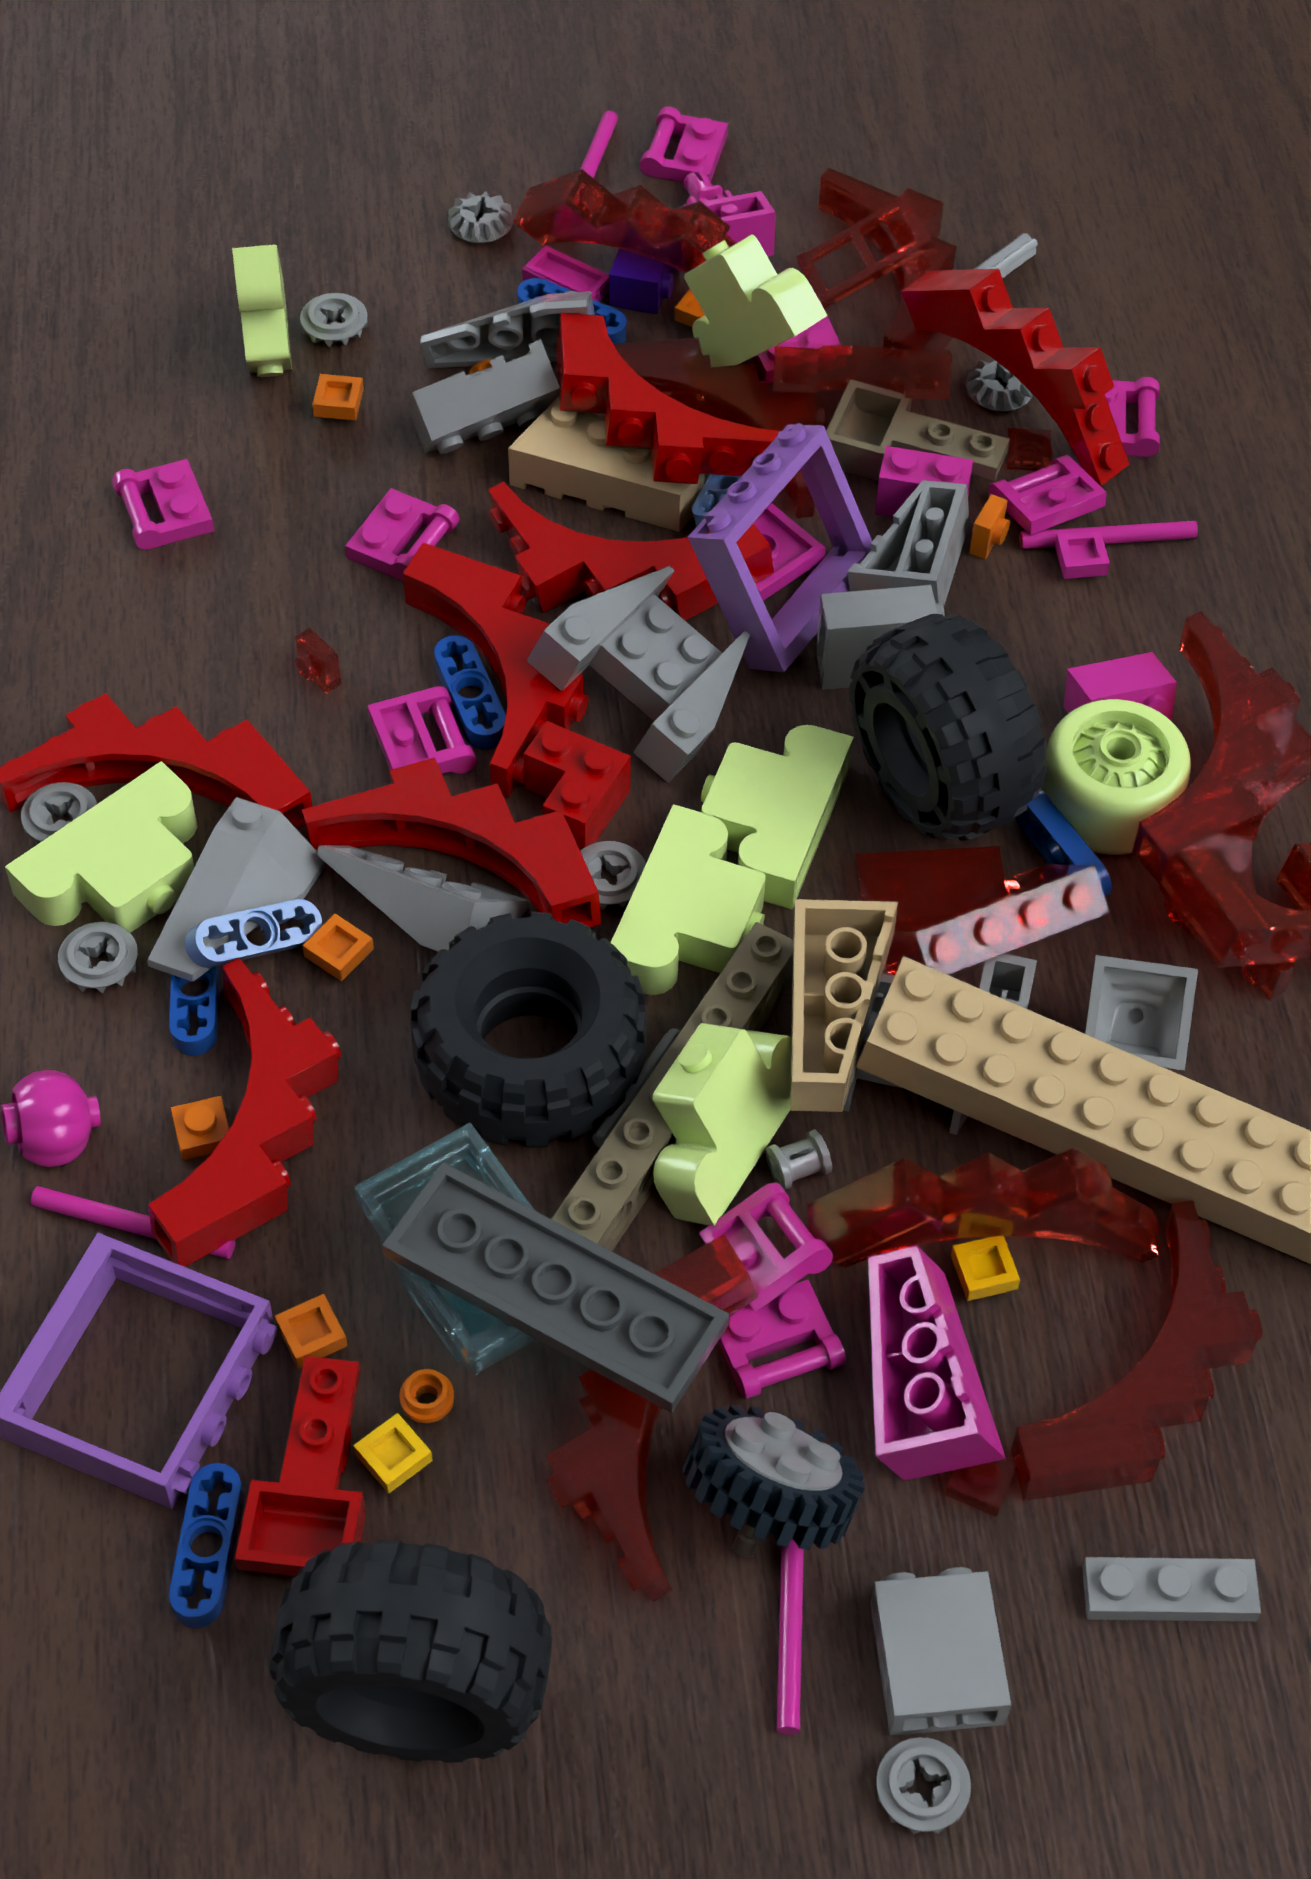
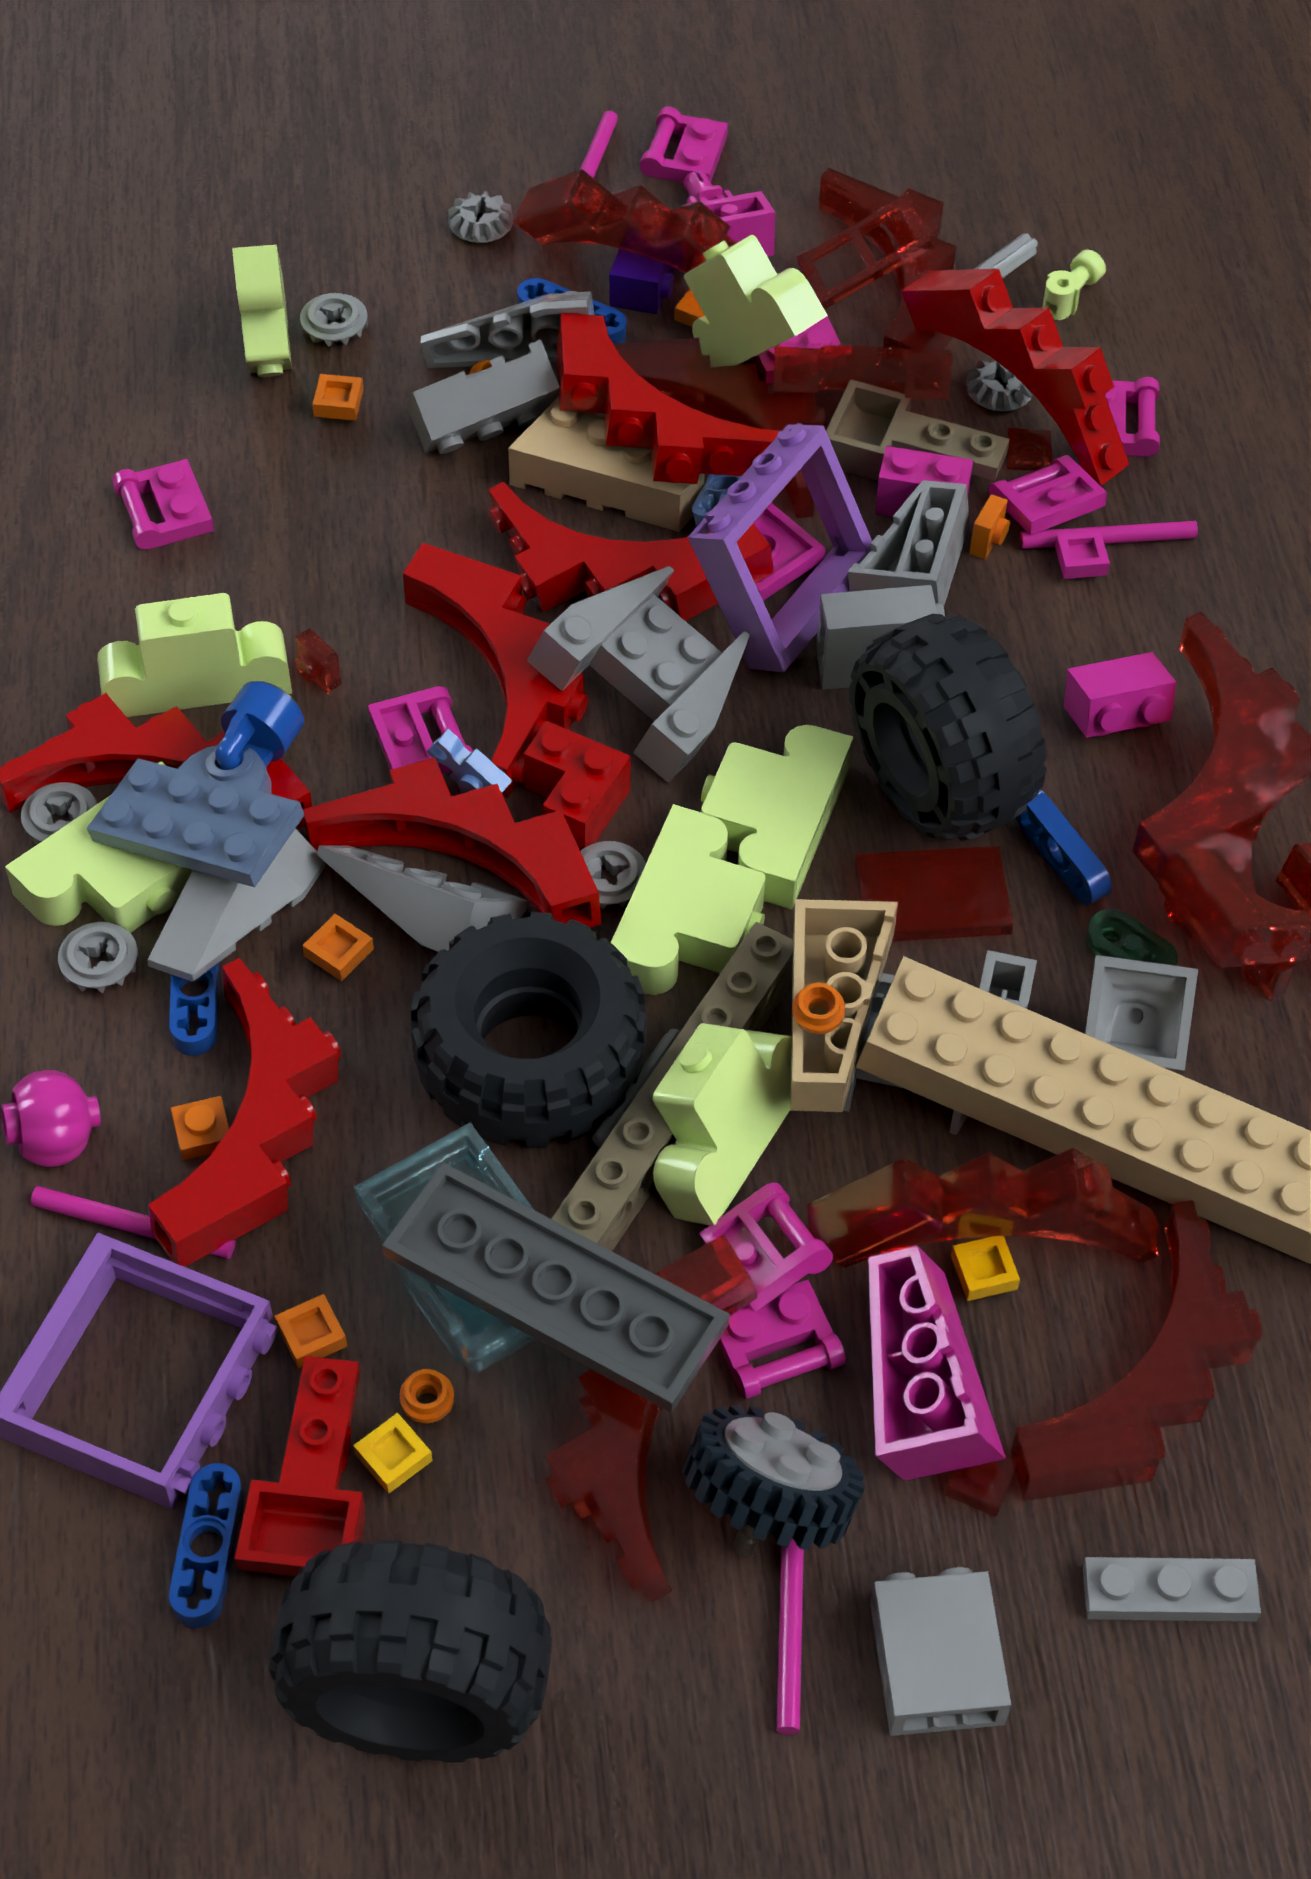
(190, 657): none -> yellowish green brick
(219, 803): none -> sand blue plate
(239, 947): medium blue beam -> none
(392, 528): dark pink plate -> none
(469, 769): none -> medium blue plate
(472, 675): blue beam -> none
(567, 272): dark pink tile -> none
(799, 1159): light grey bush -> none
(822, 996): none -> orange plate
(936, 1763): light grey gear -> none
(1035, 908): arch -> none
(1064, 287): none -> yellowish green leg
(1113, 769): yellowish green wheel -> none
(1133, 939): none -> clear green plate

